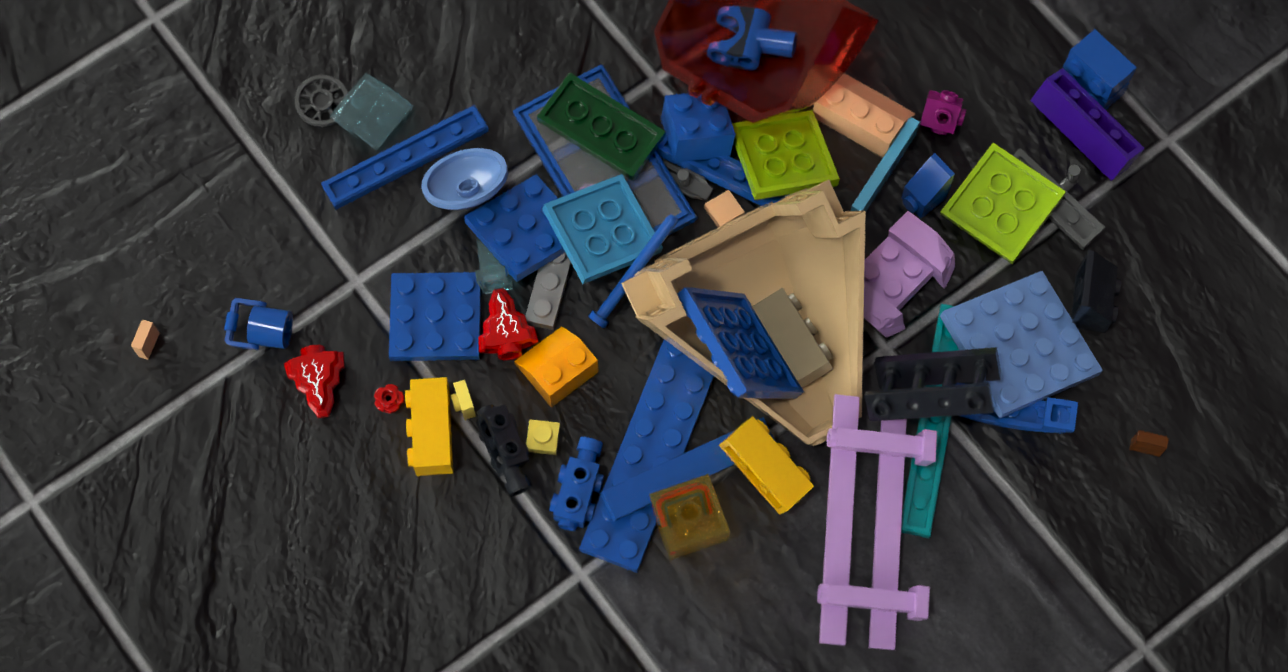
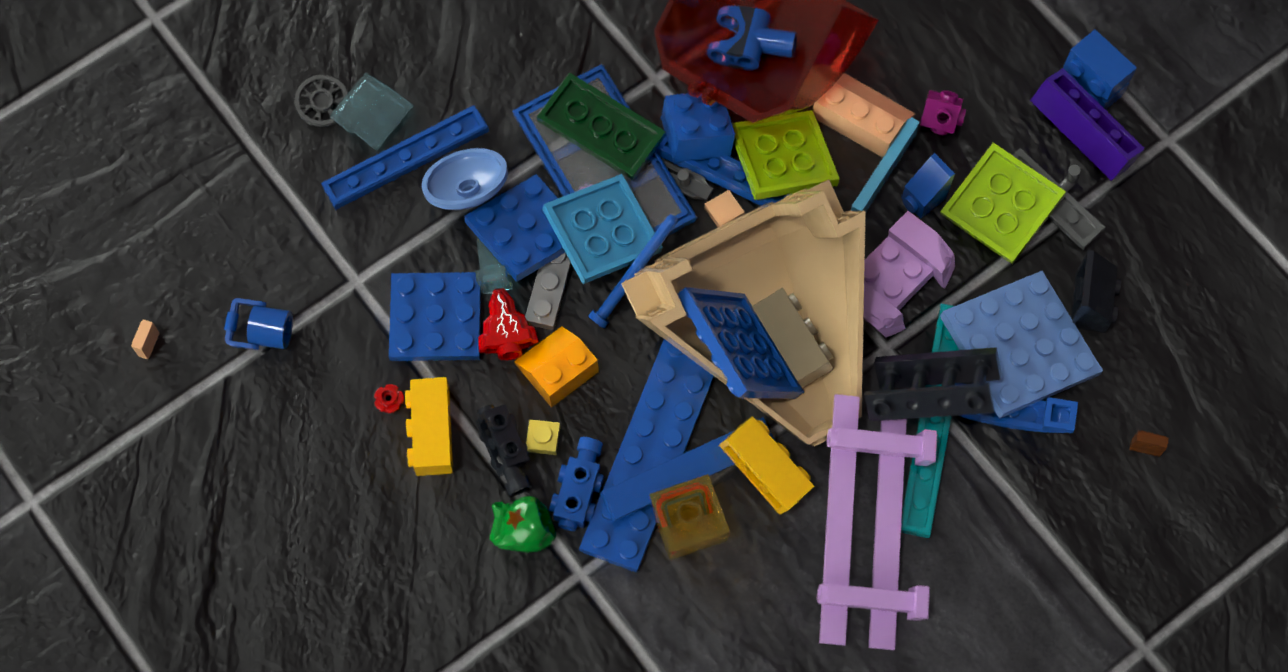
(316, 376): red rock -> none
(462, 400): light yellow plate -> none
(522, 525): none -> green piece

